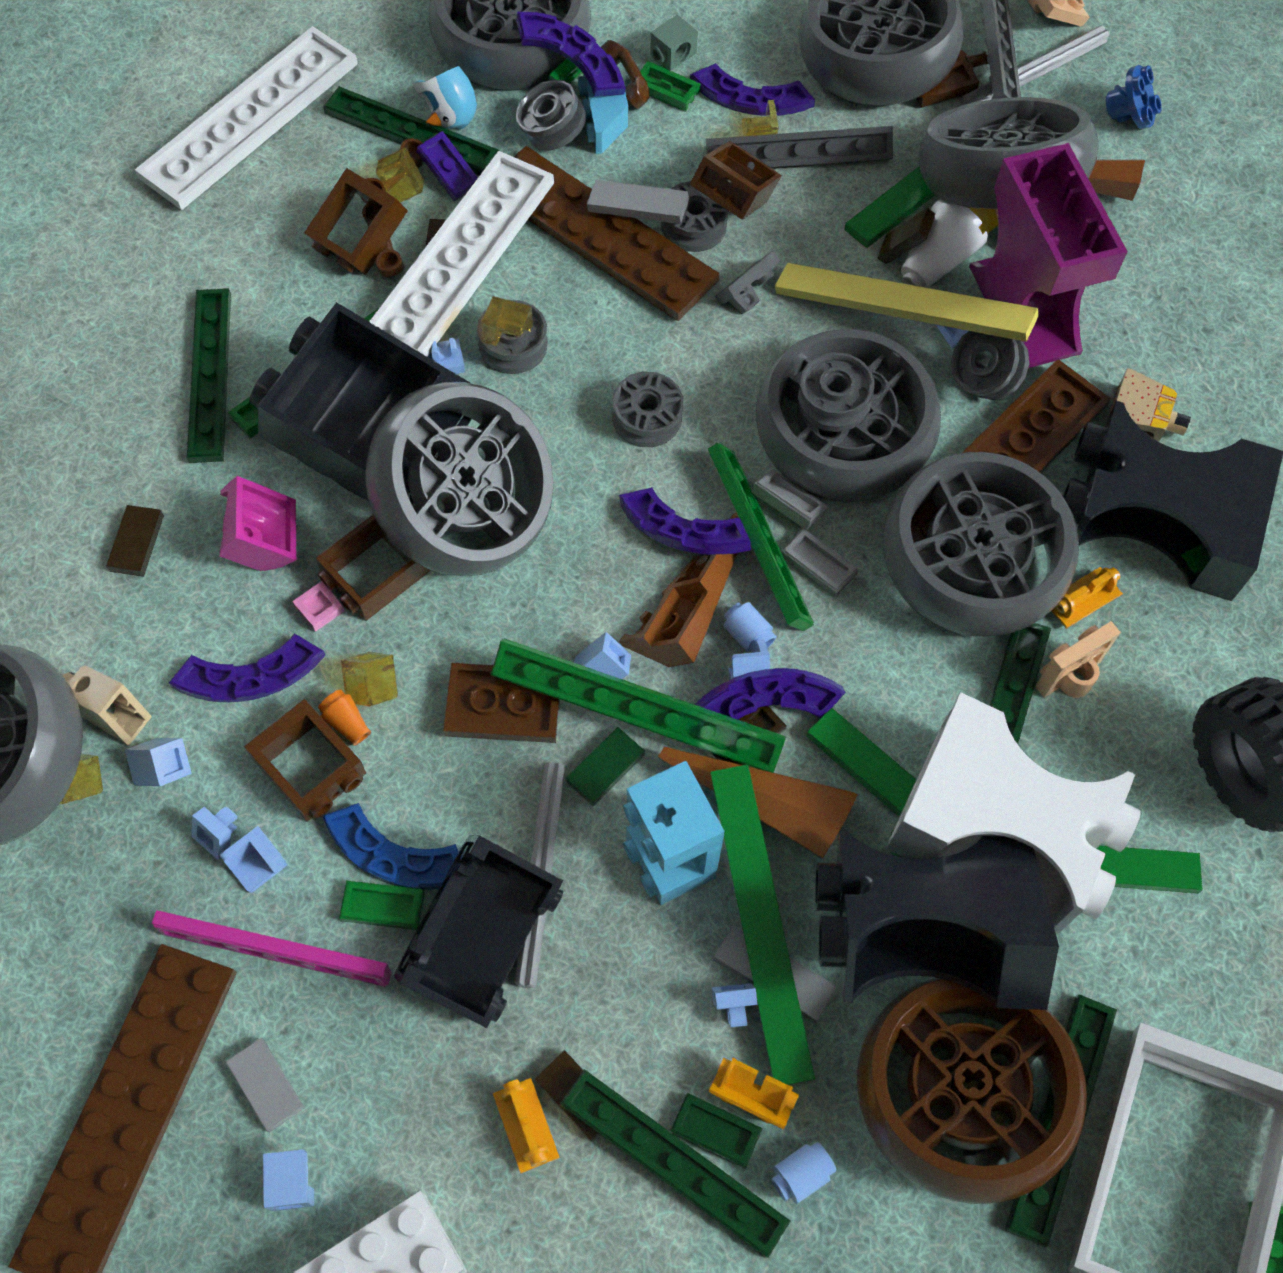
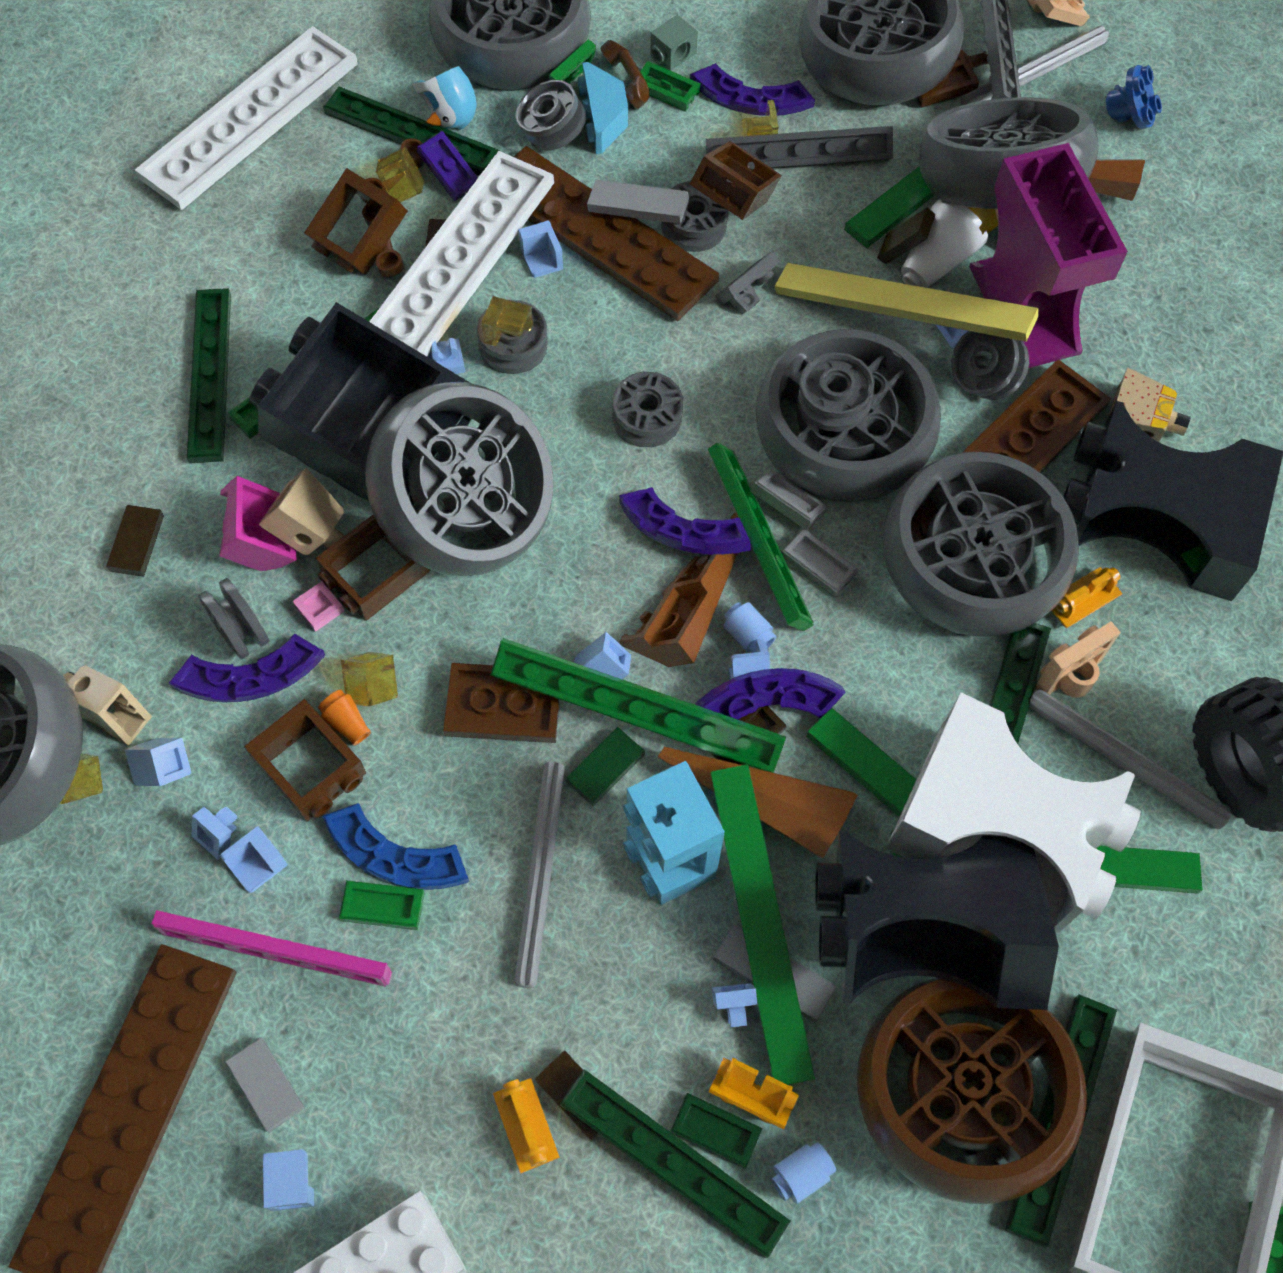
(234, 618): none -> dark grey wheel
(304, 515): none -> tan torso
(477, 929): black windscreen -> none
(540, 249): none -> light blue panel
(577, 46): dark purple tile -> none
(1130, 759): none -> light grey axle

